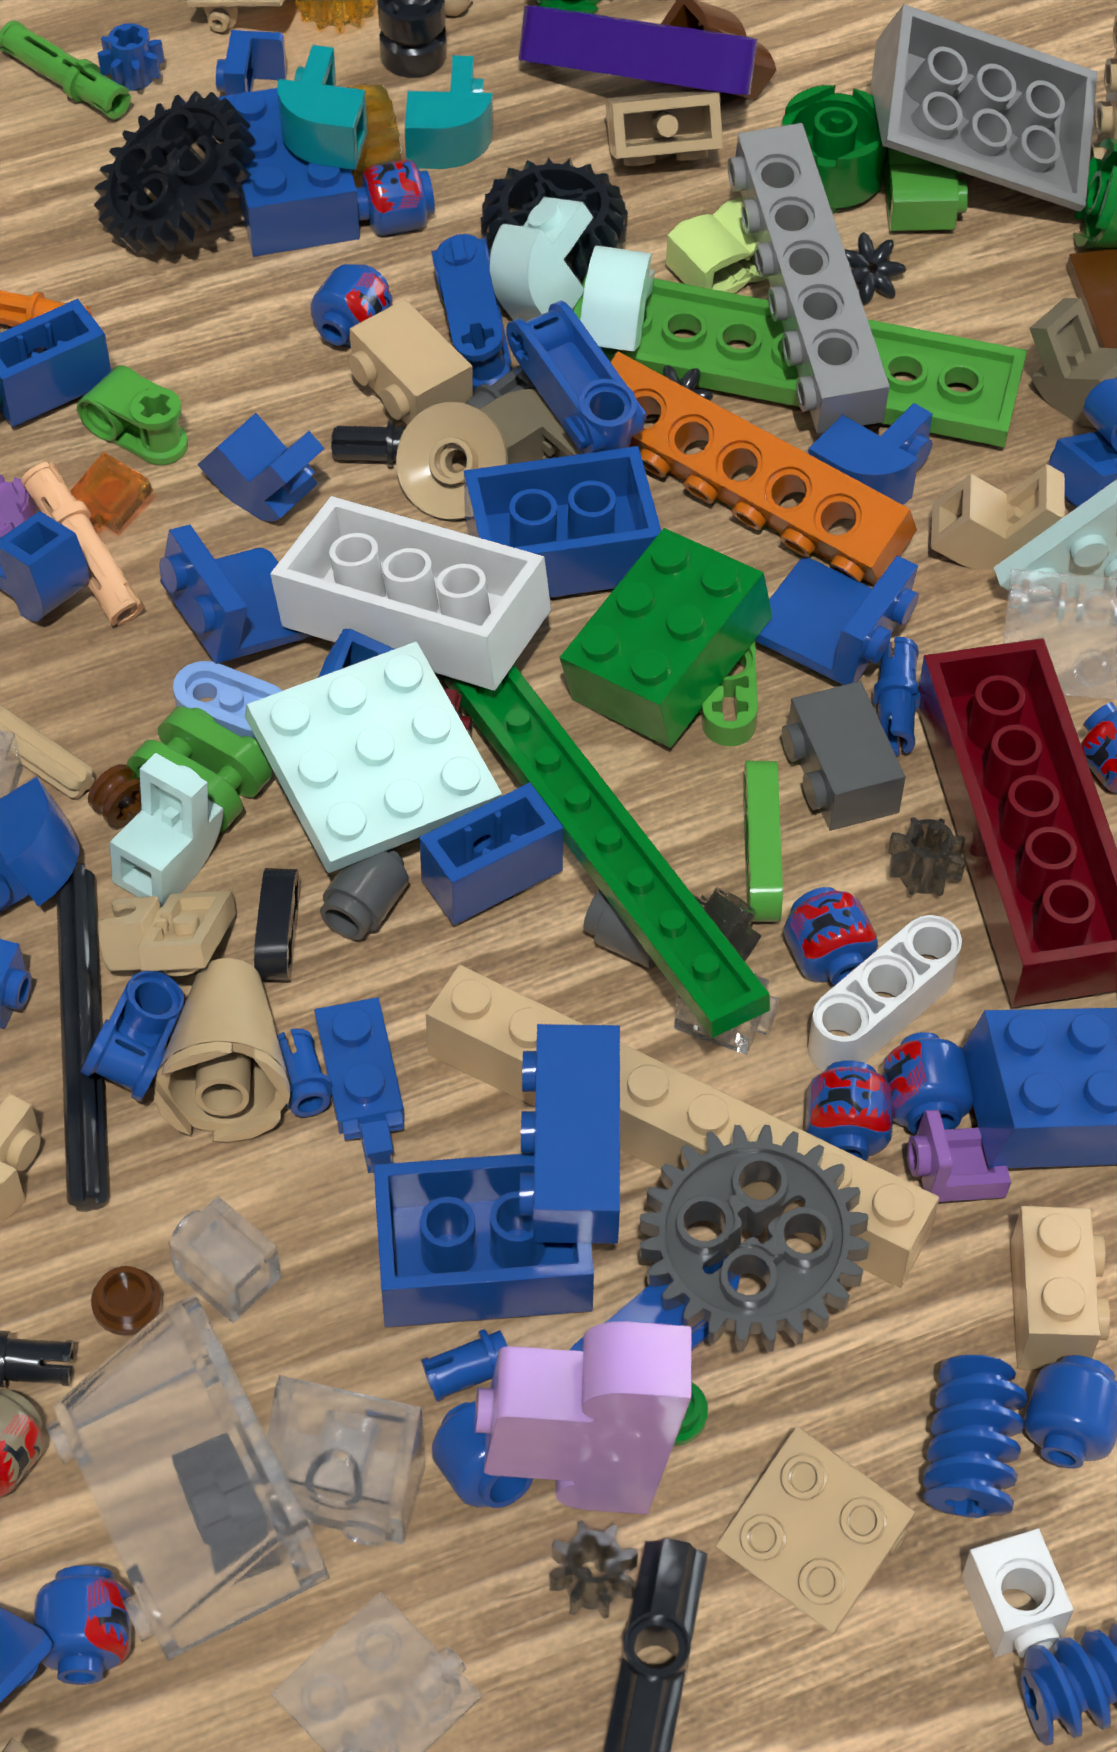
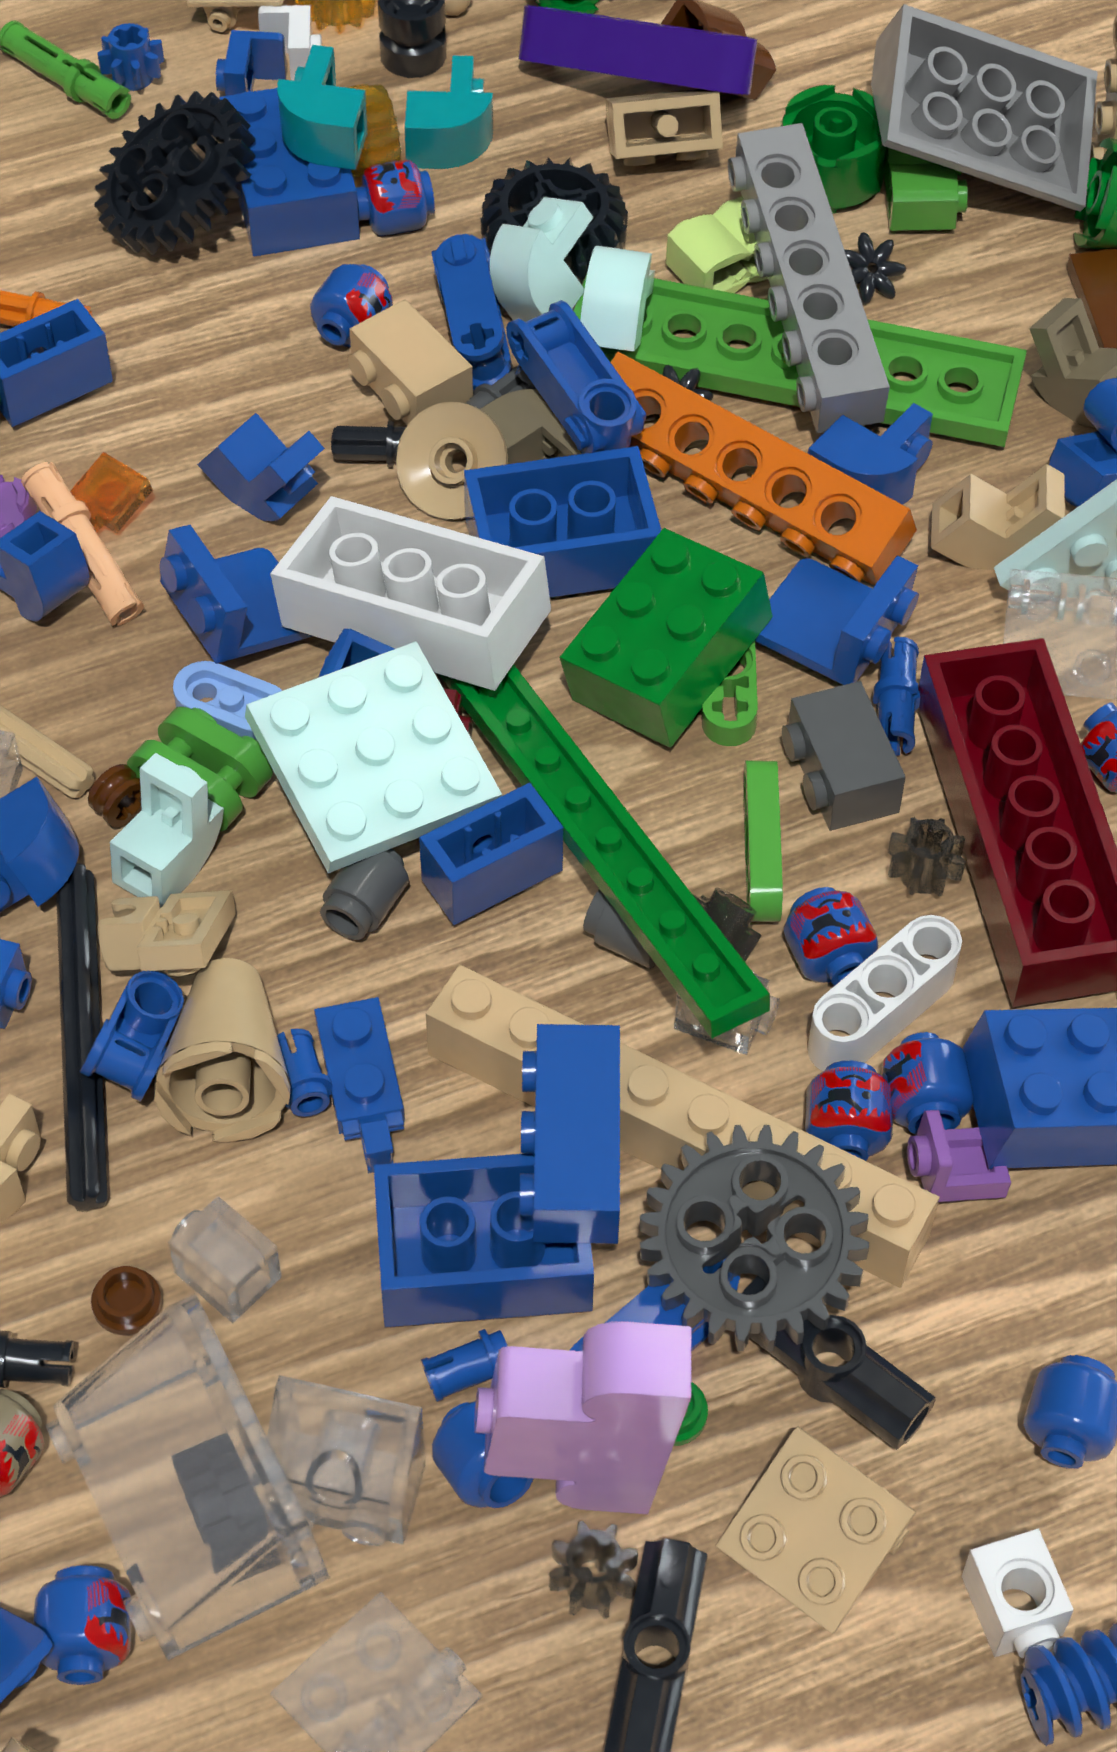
(135, 416): bright green piece -> none
(277, 923): black beam -> none
(296, 27): none -> white bracket
(863, 1387): none -> black piece
(974, 1437): blue piece -> none
(1056, 1285): tan brick -> none

